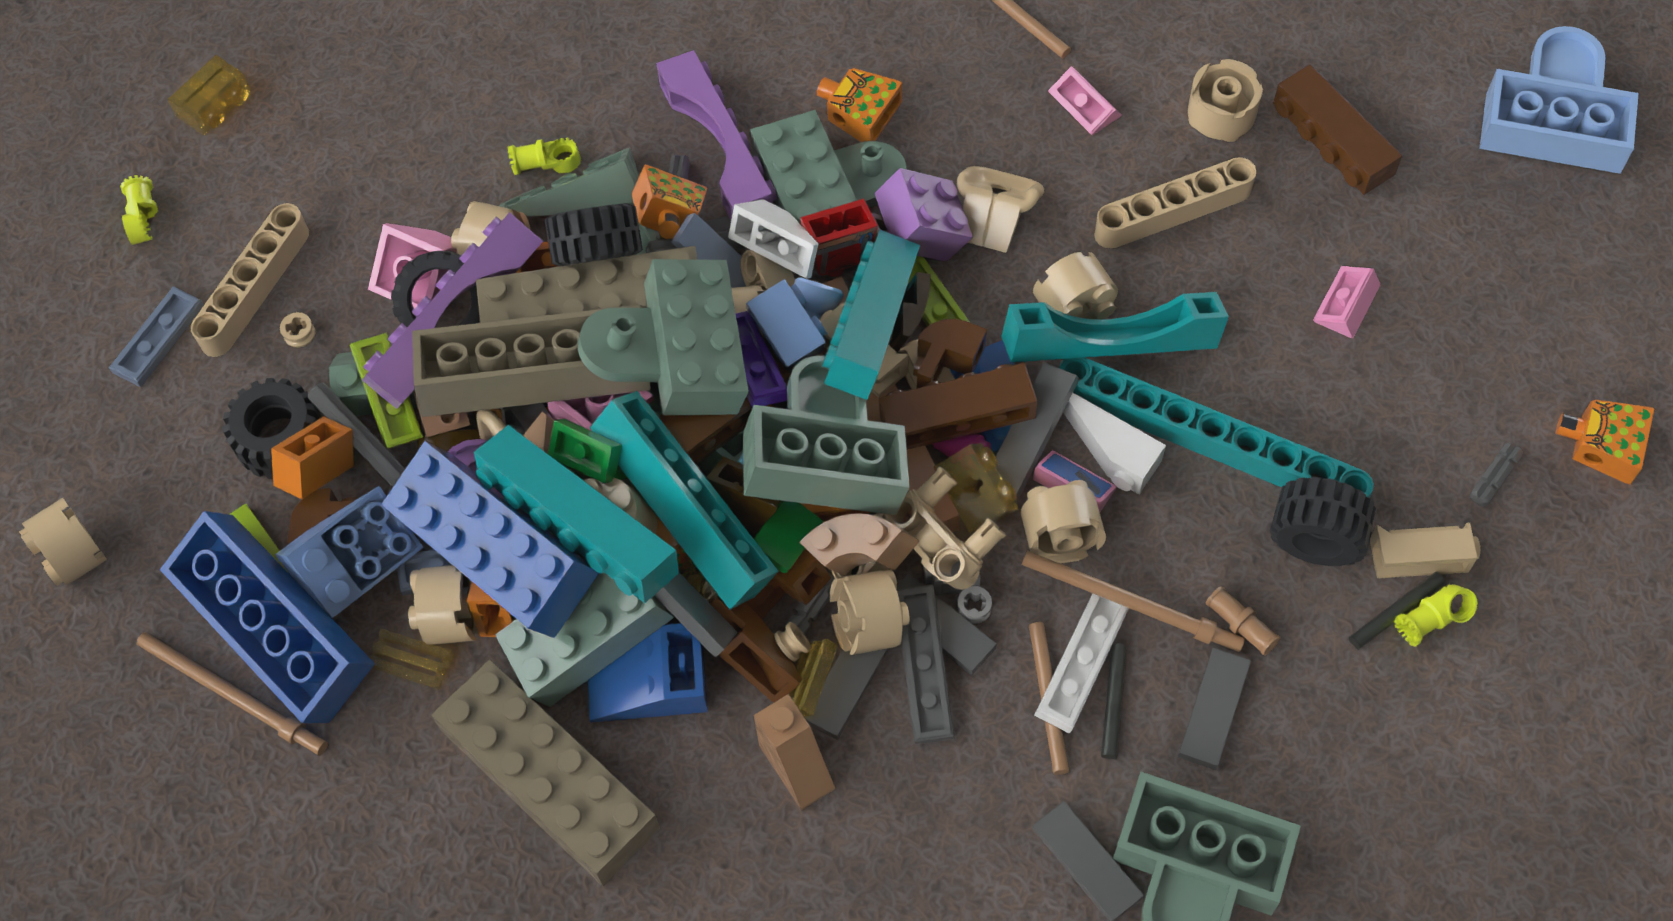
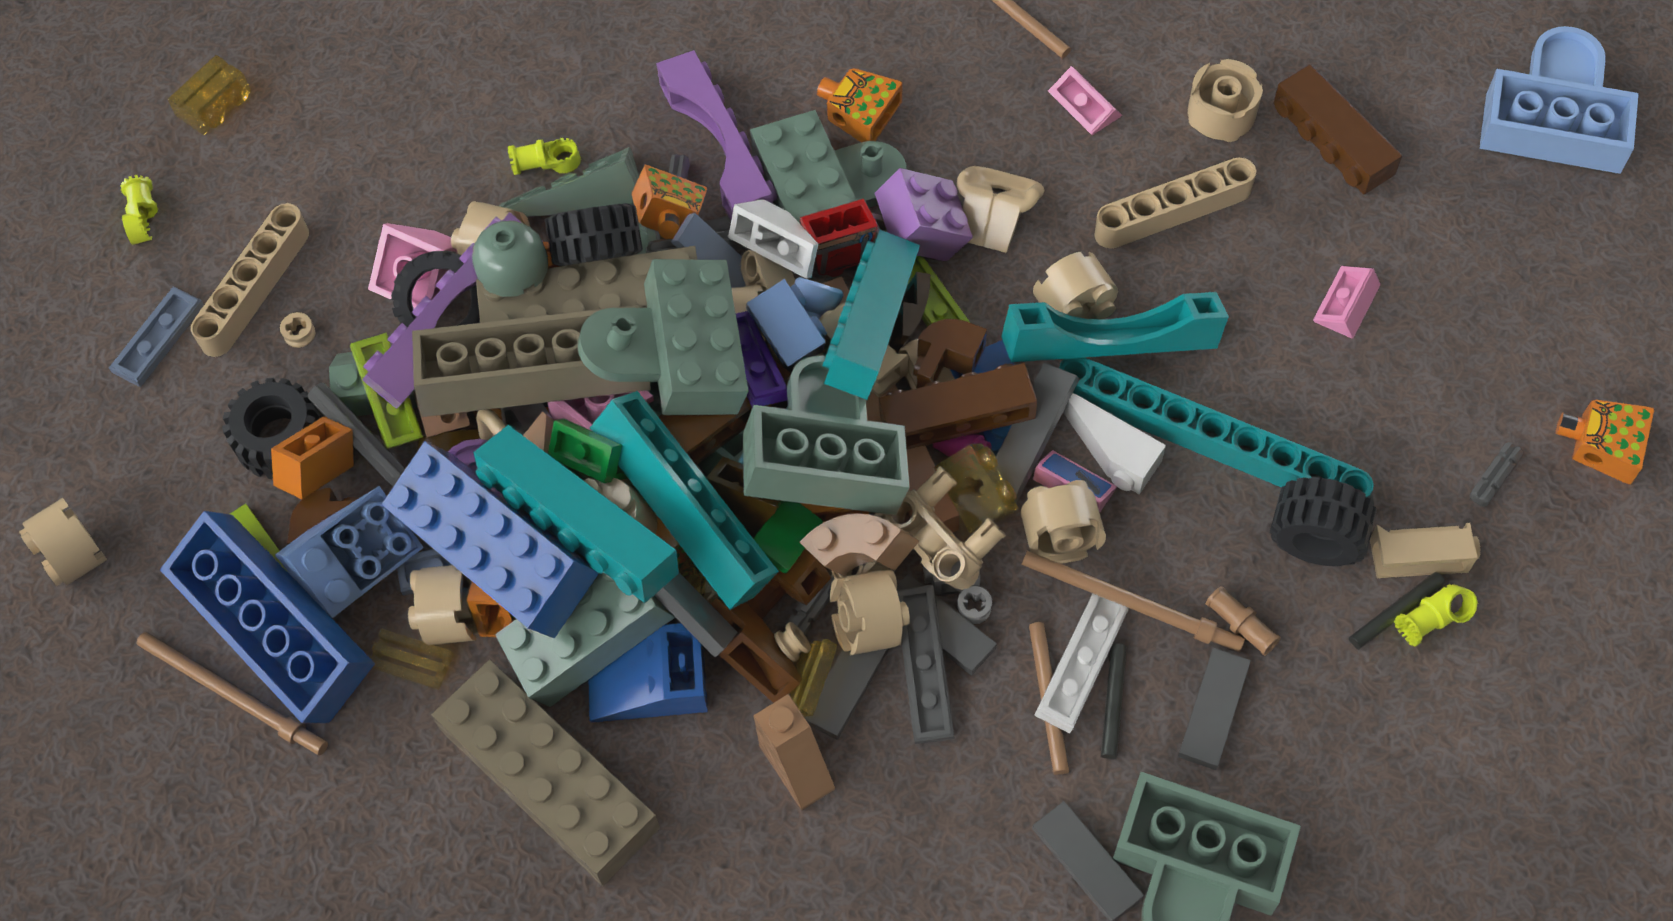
(509, 258): none -> sand green cylinder

